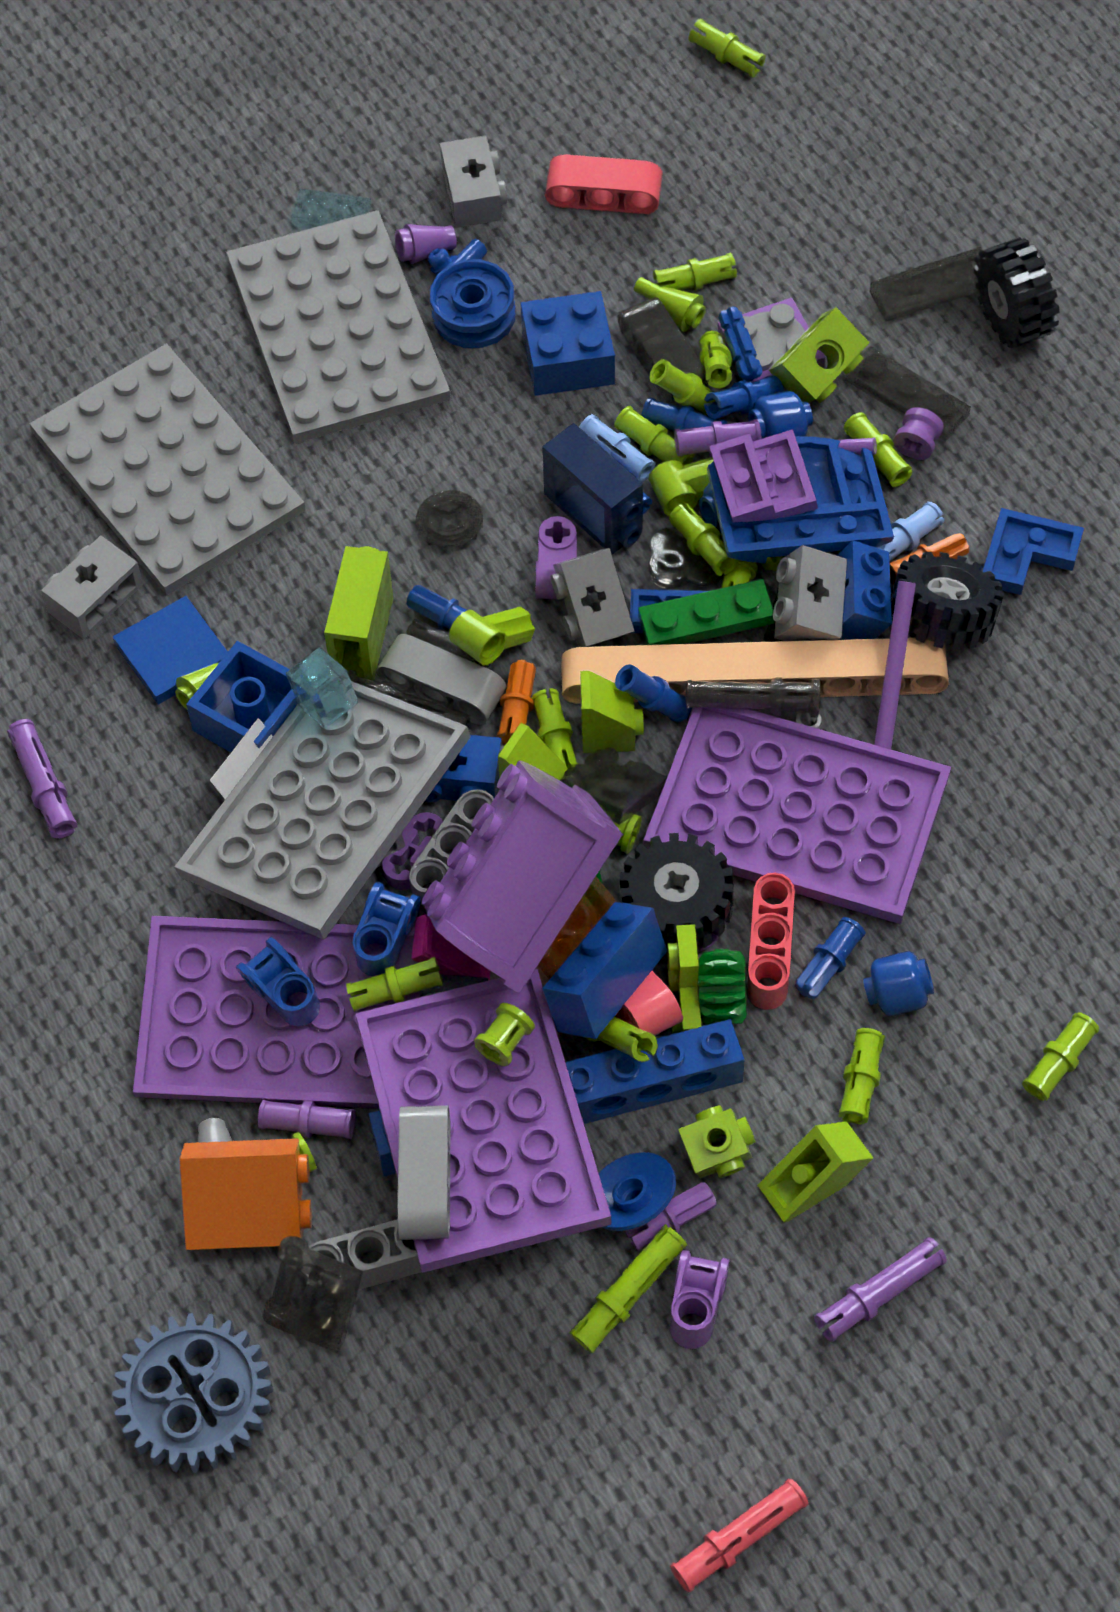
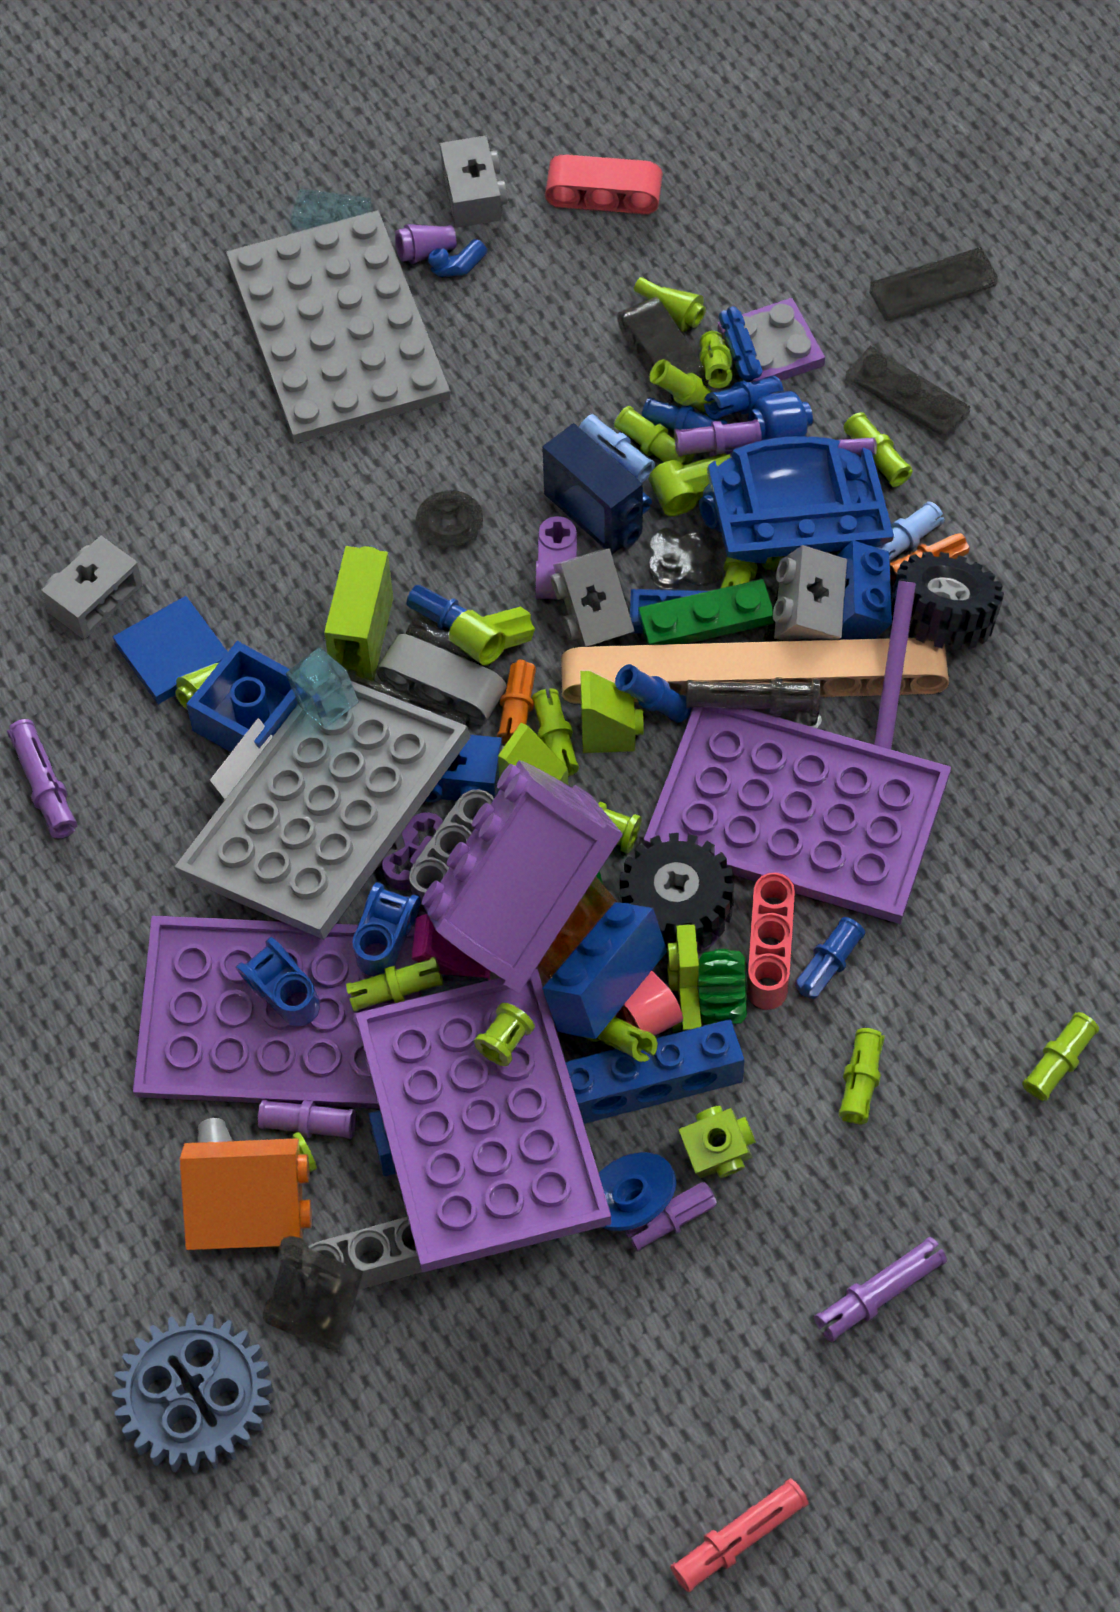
(167, 468): light grey plate -> none
(424, 1172): light grey beam -> none
(472, 303): blue wheel -> none
(568, 343): blue brick -> none
(616, 788): clear smoke plate -> none
(628, 1288): lime pin -> none
(696, 273): lime pin -> none
(697, 1291): medium lavender piece -> none
(702, 538): lime pin -> none
(727, 47): lime pin -> none
(763, 477): medium lavender slope -> none
(815, 1169): lime slope -> none
(837, 340): lime brick -> none
(899, 983): blue head -> none
(918, 433): medium lavender wheel -> none
(1016, 292): black wheel -> none
(1029, 538): blue plate -> none

